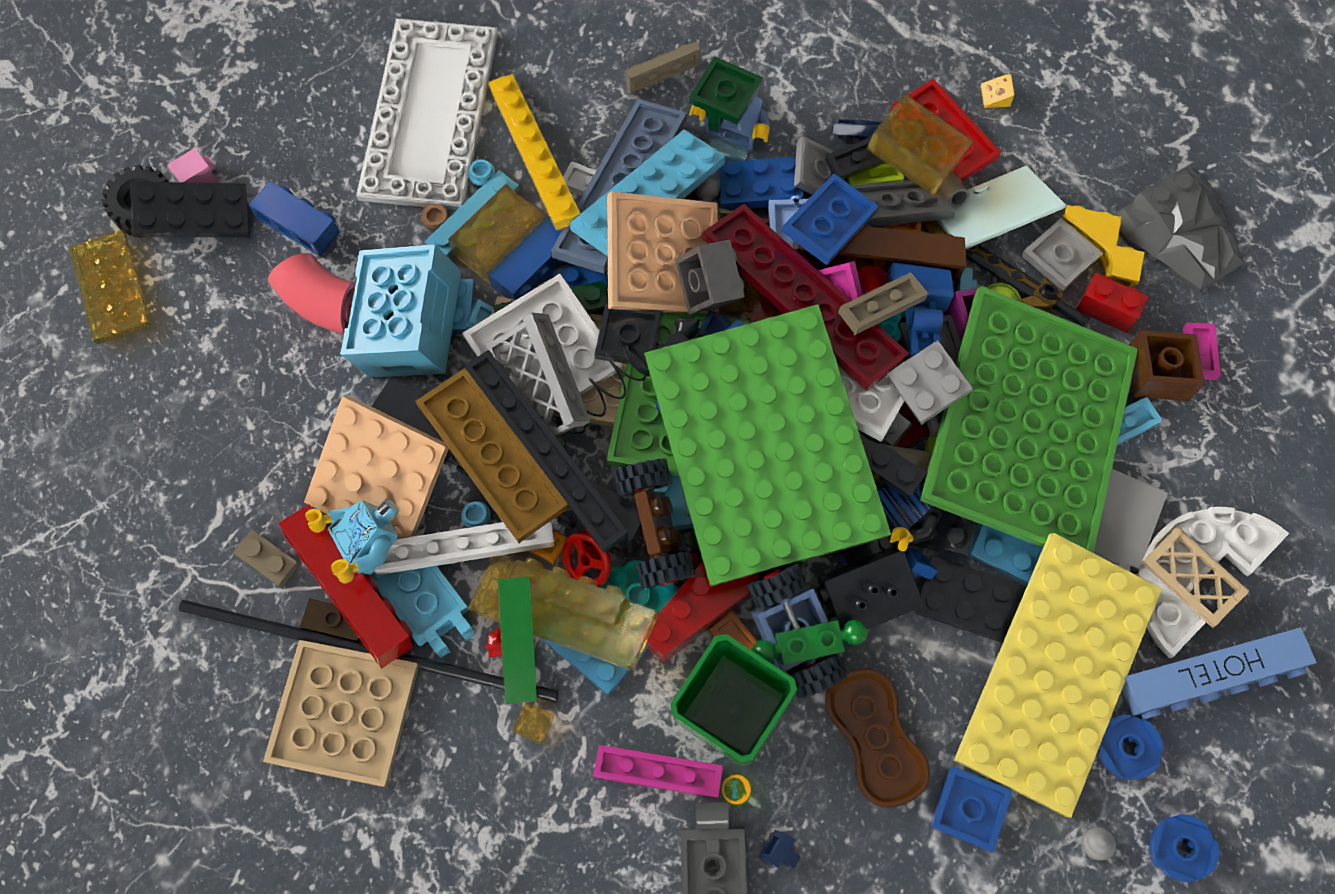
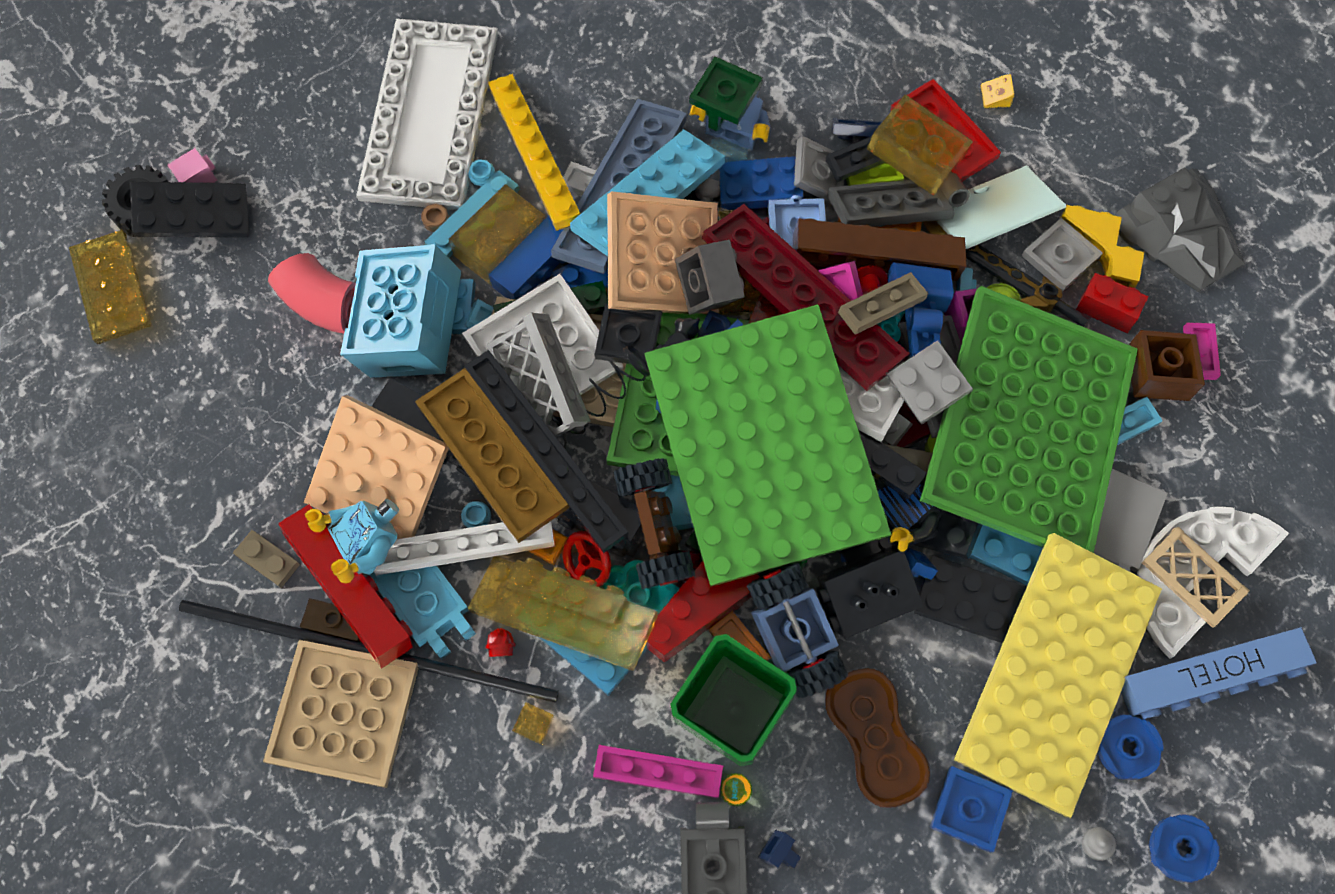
(295, 218): blue brick -> none
(517, 640): green slope -> none
(662, 67): dark tan plate -> none
(811, 641): green plate -> none
(830, 219): blue plate -> none

